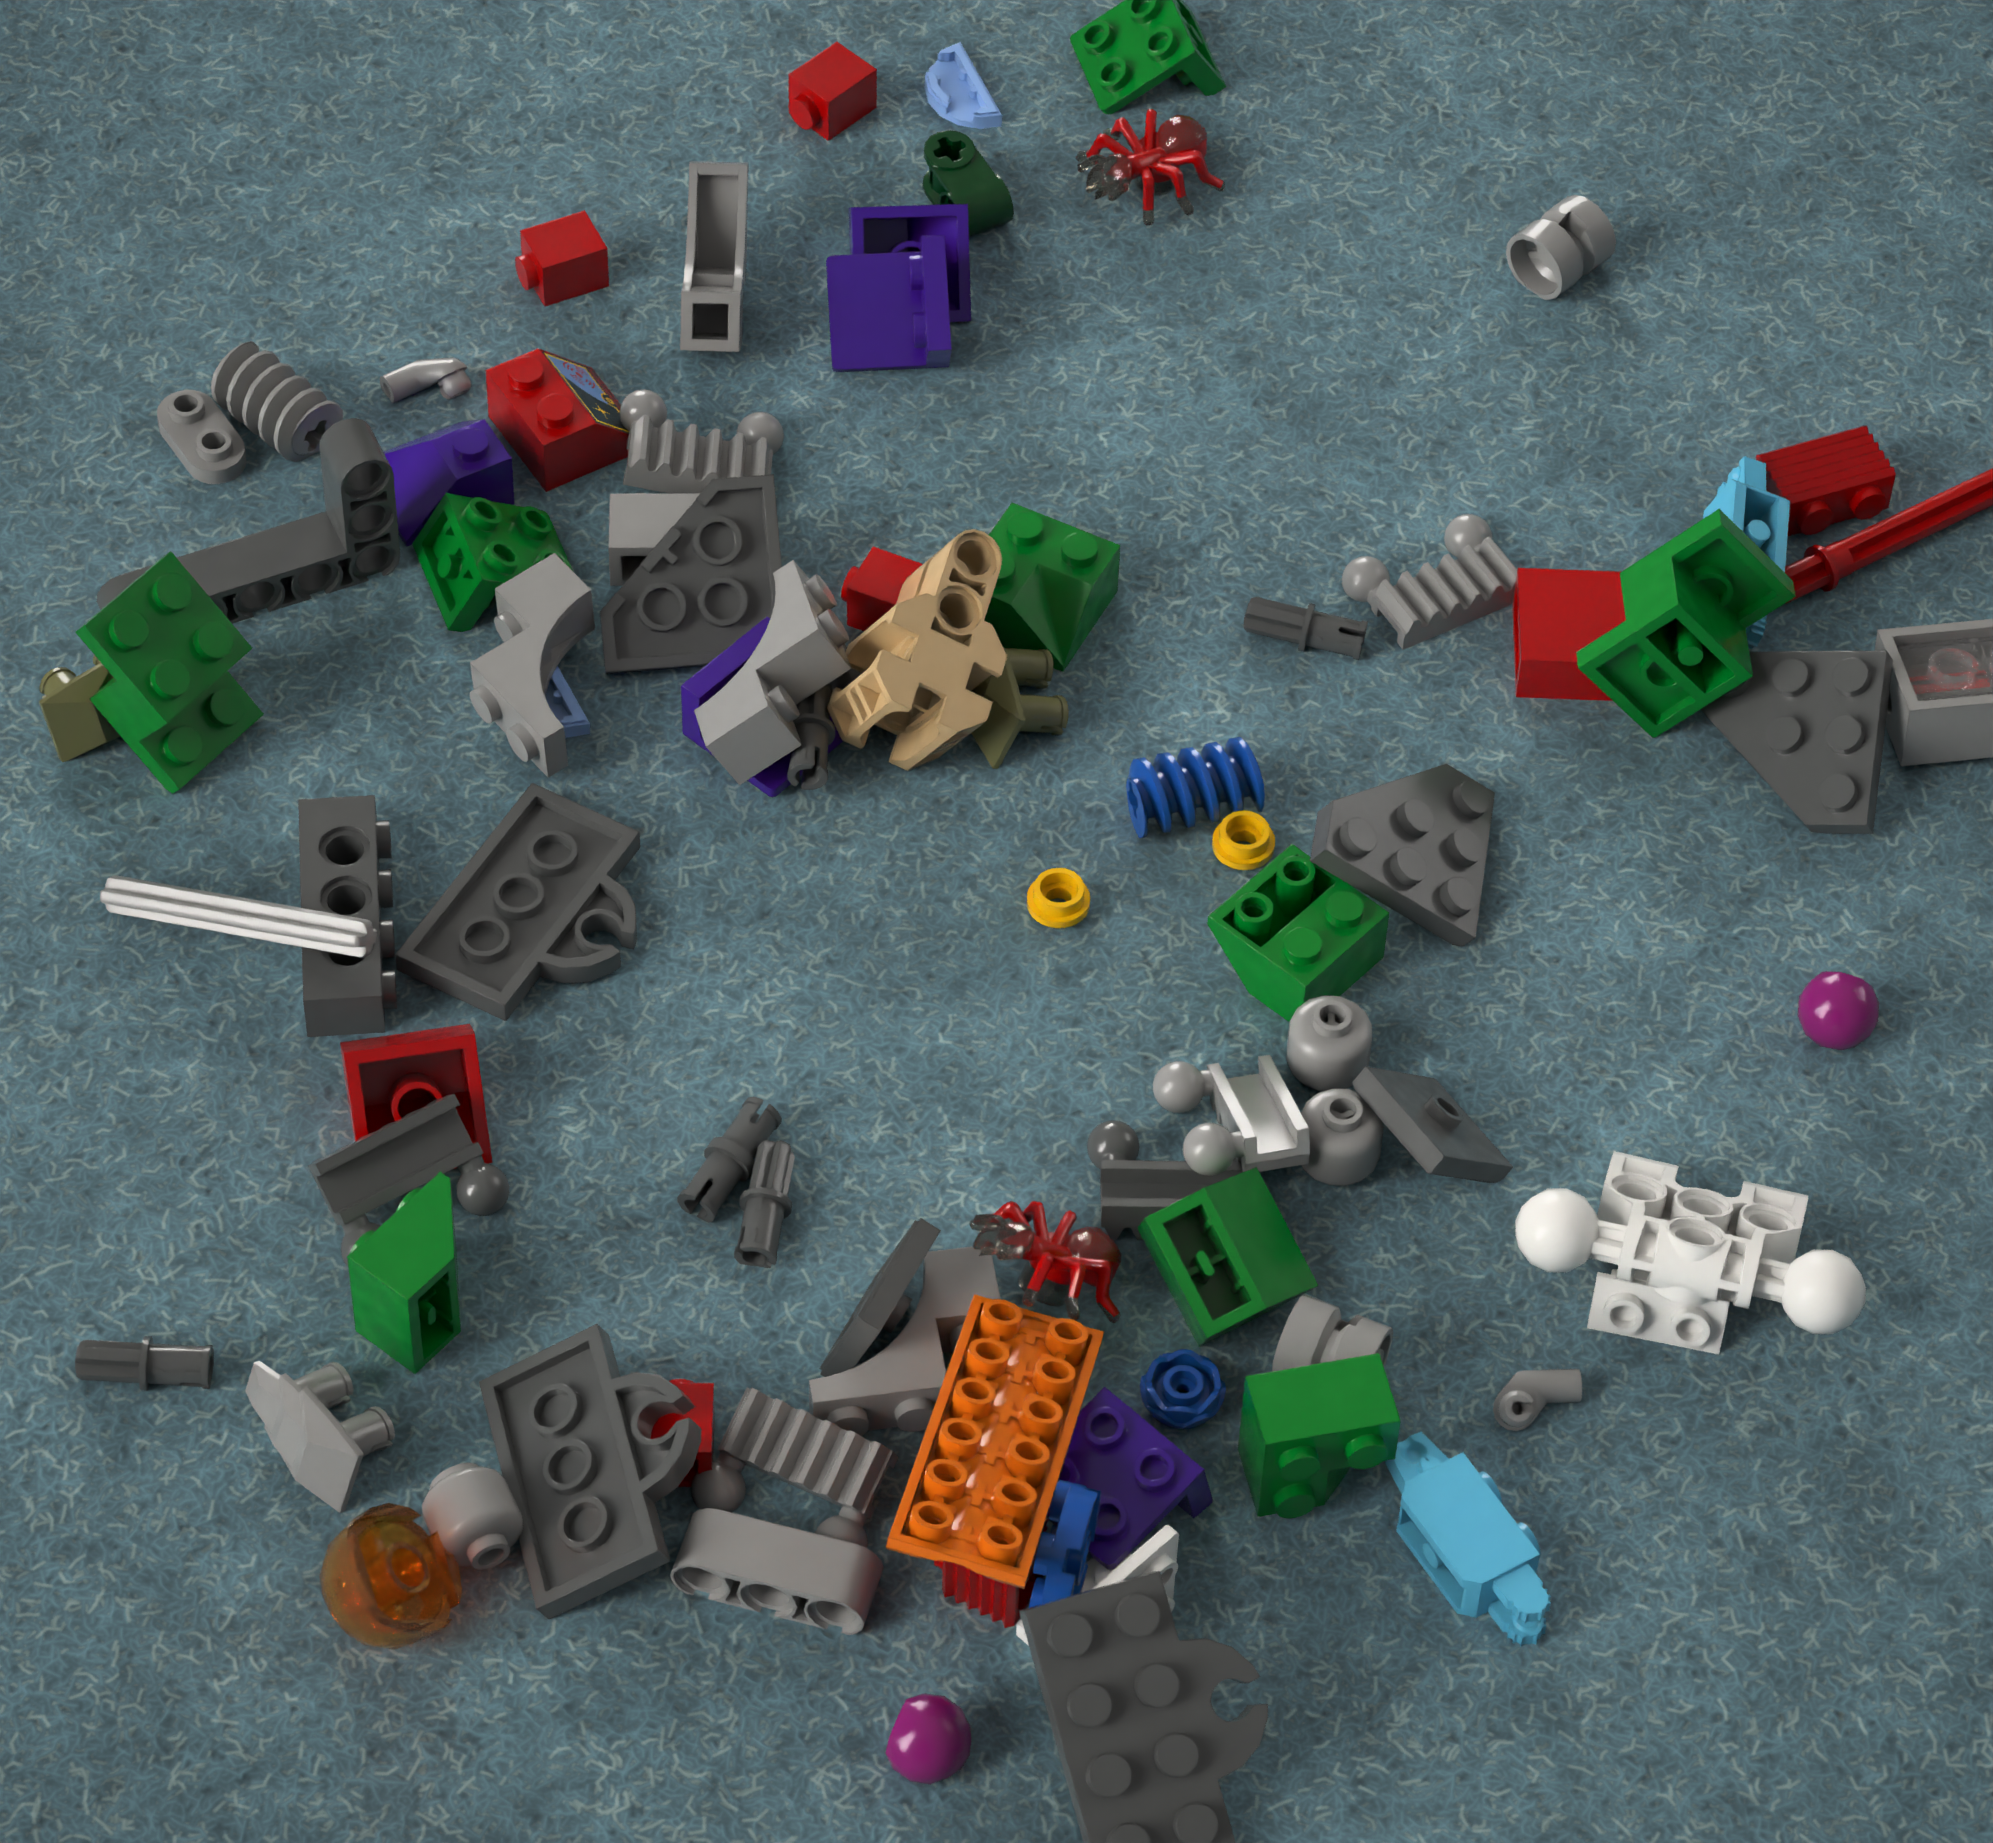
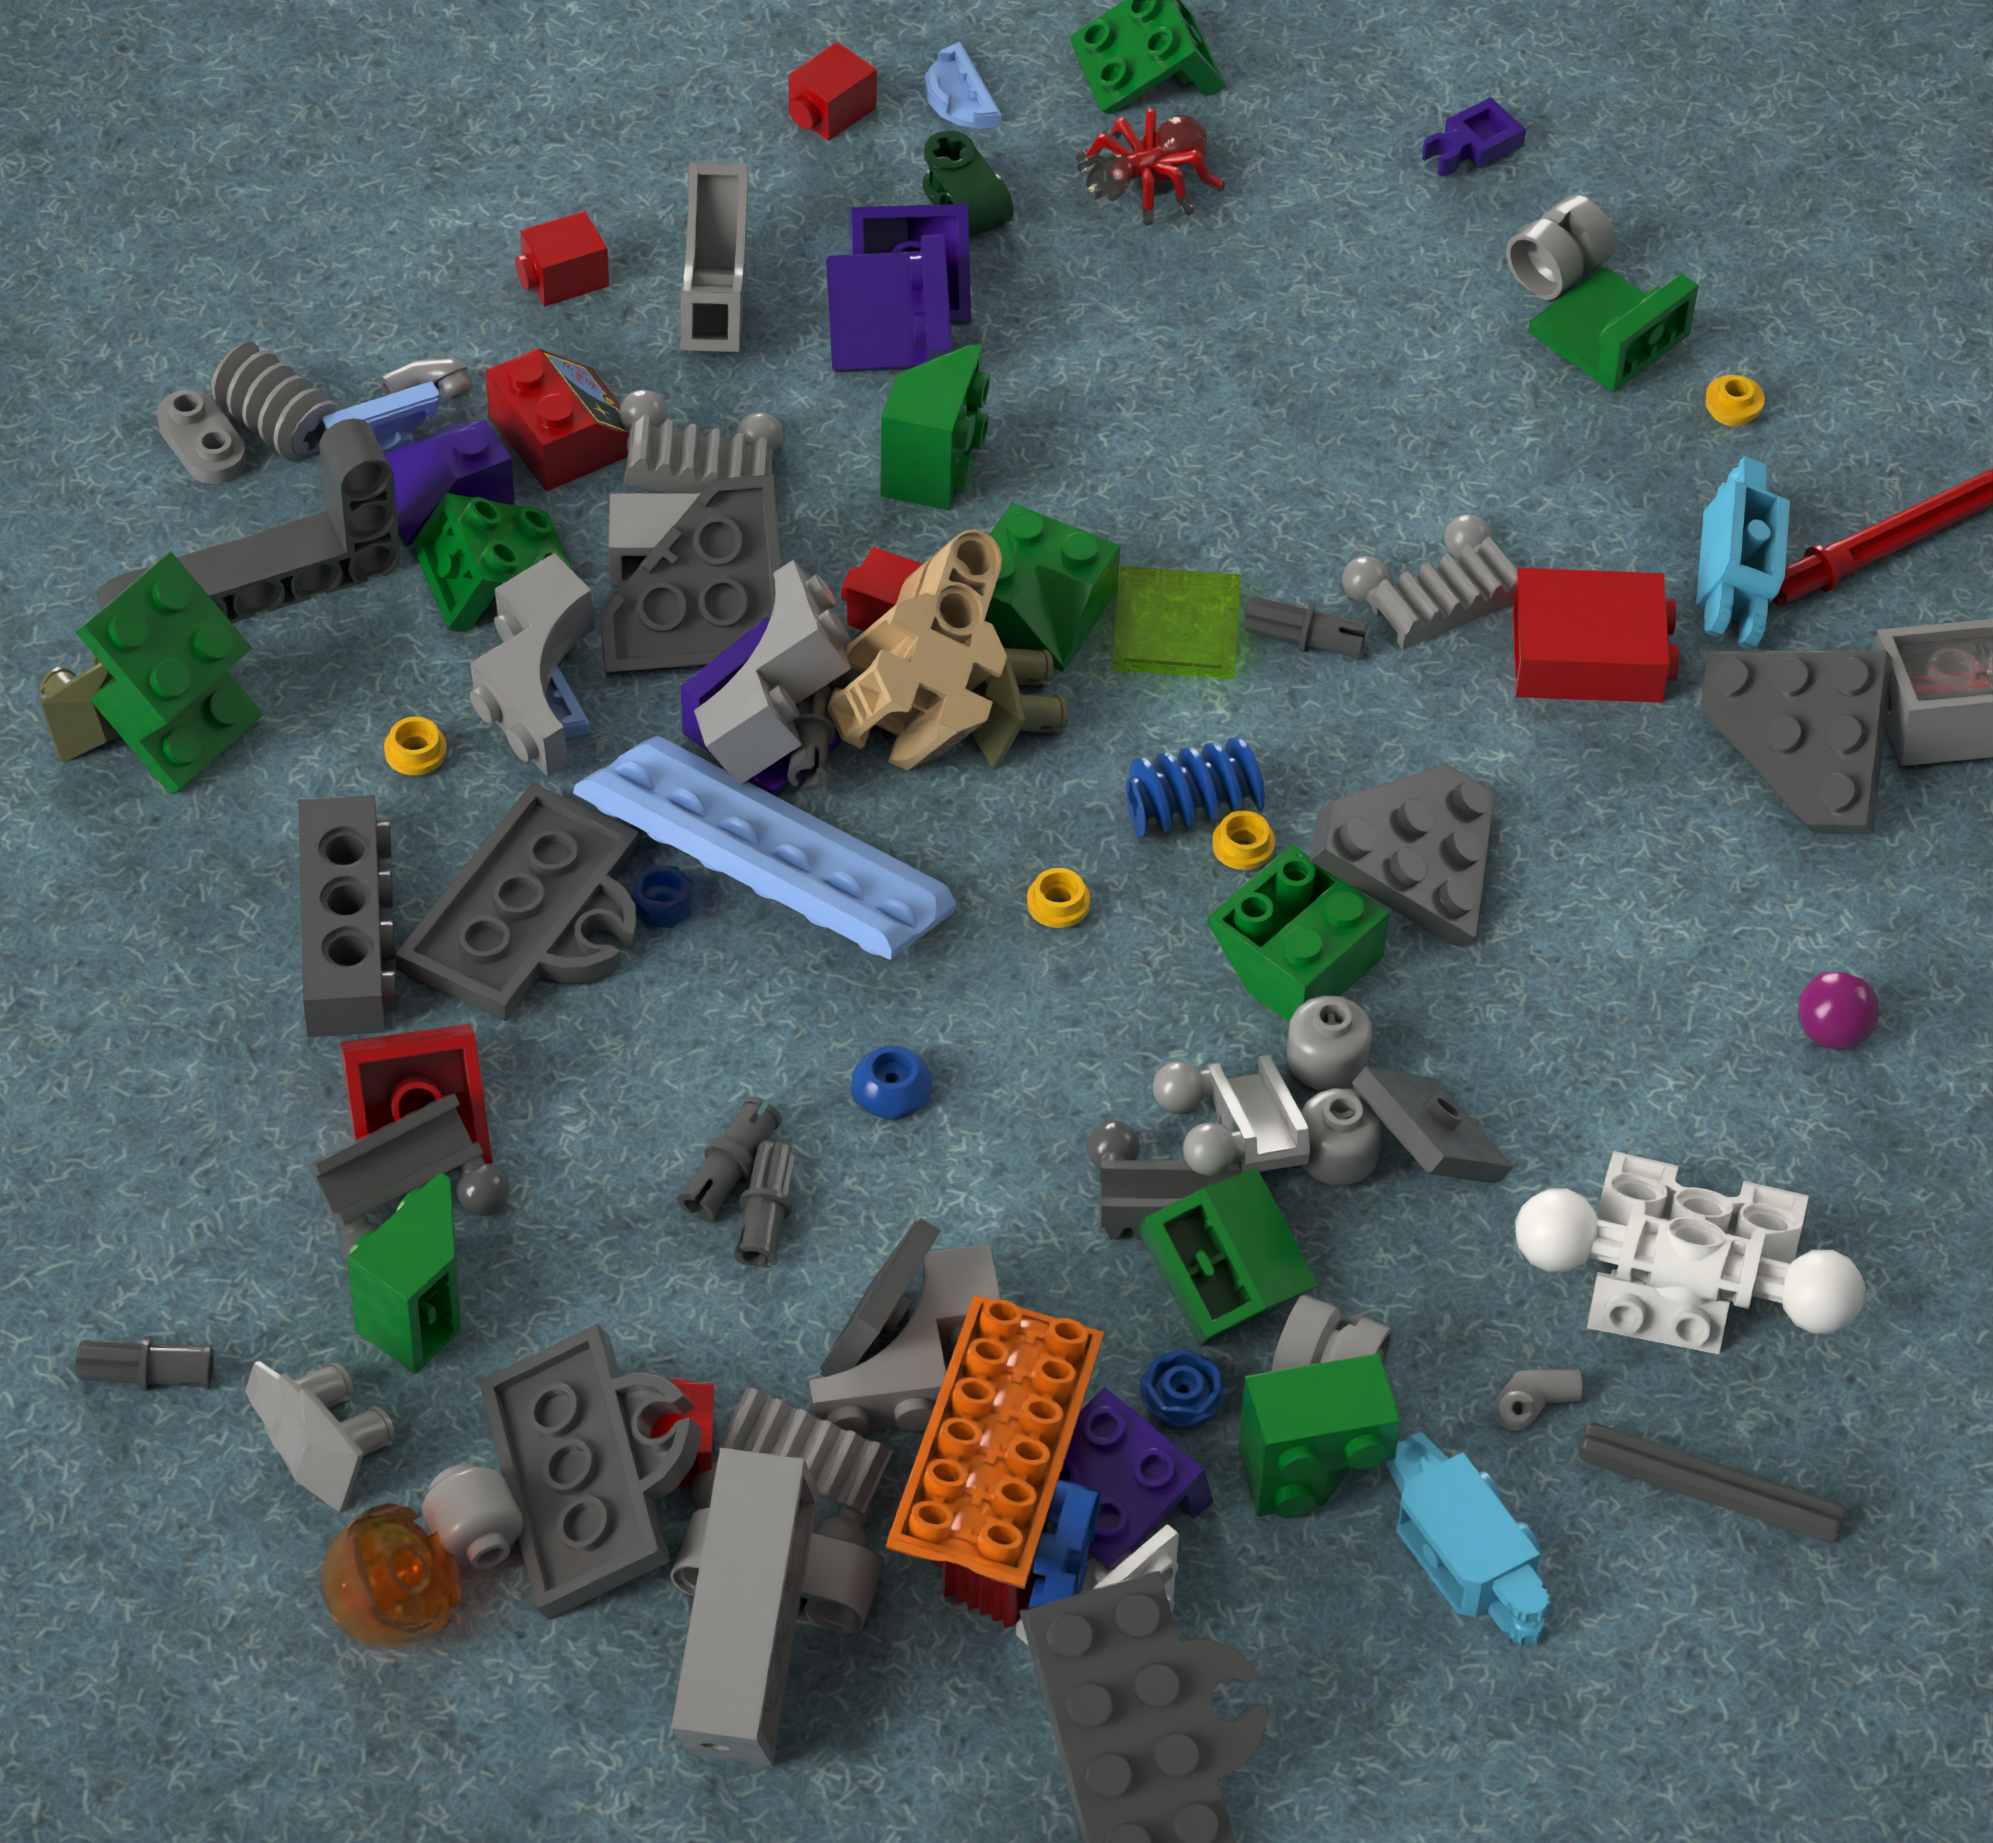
(239, 916): axle -> none
(393, 415): none -> light blue tile
(412, 733): none -> yellow plate
(662, 896): none -> clear blue tile
(745, 1607): none -> light grey brick
(770, 846): none -> light blue plate
(890, 1099): none -> blue plate
(929, 1739): magenta piece -> none
(932, 427): none -> green slope
(1055, 1260): animal -> none
(1176, 622): none -> clear neon green tile
(1476, 134): none -> dark purple plate
(1615, 327): none -> green bracket
(1686, 624): green bracket -> none
(1712, 1482): none -> dark grey axle
(1734, 400): none -> yellow plate
(1830, 479): red brick -> none

